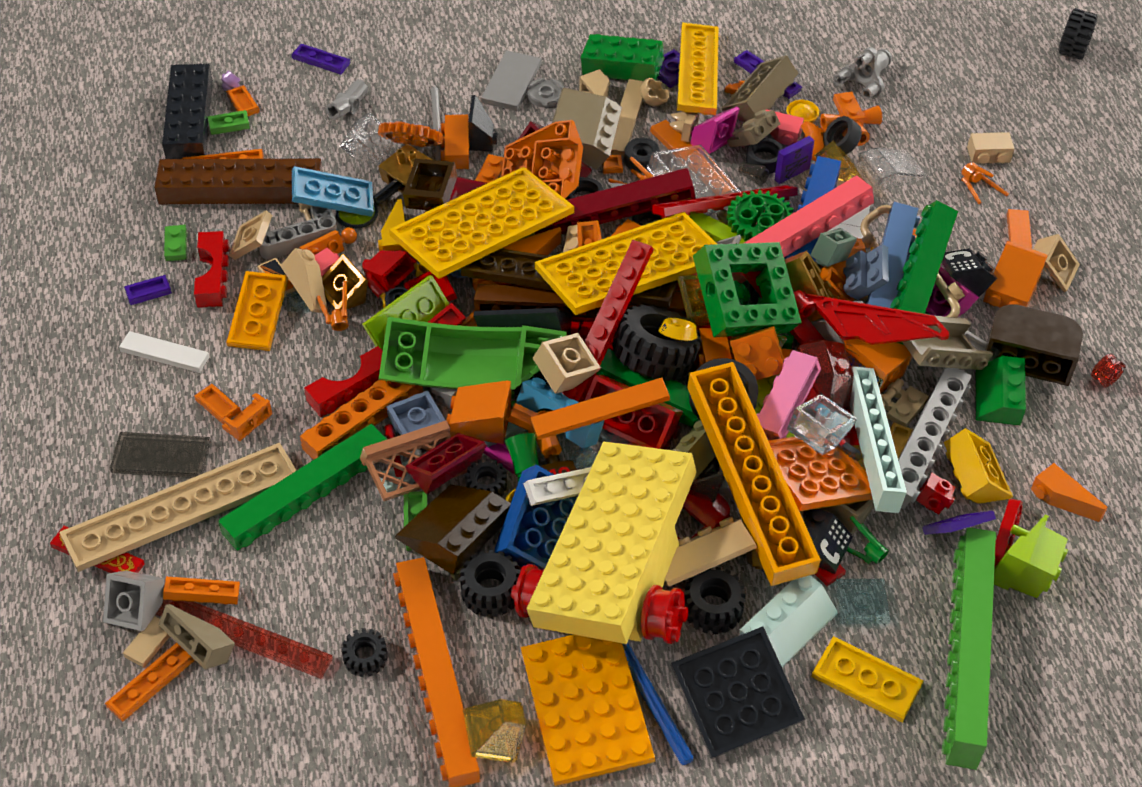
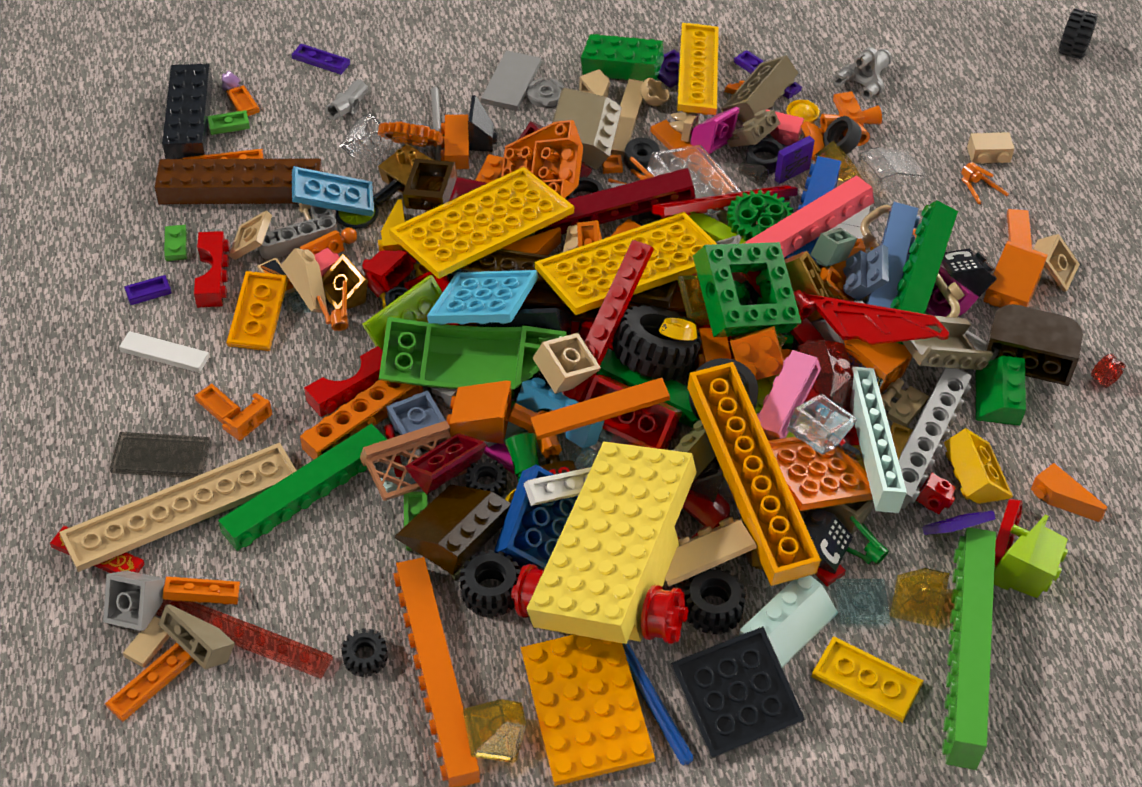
(483, 297): none -> medium azure plate
(920, 596): none -> clear yellow slope

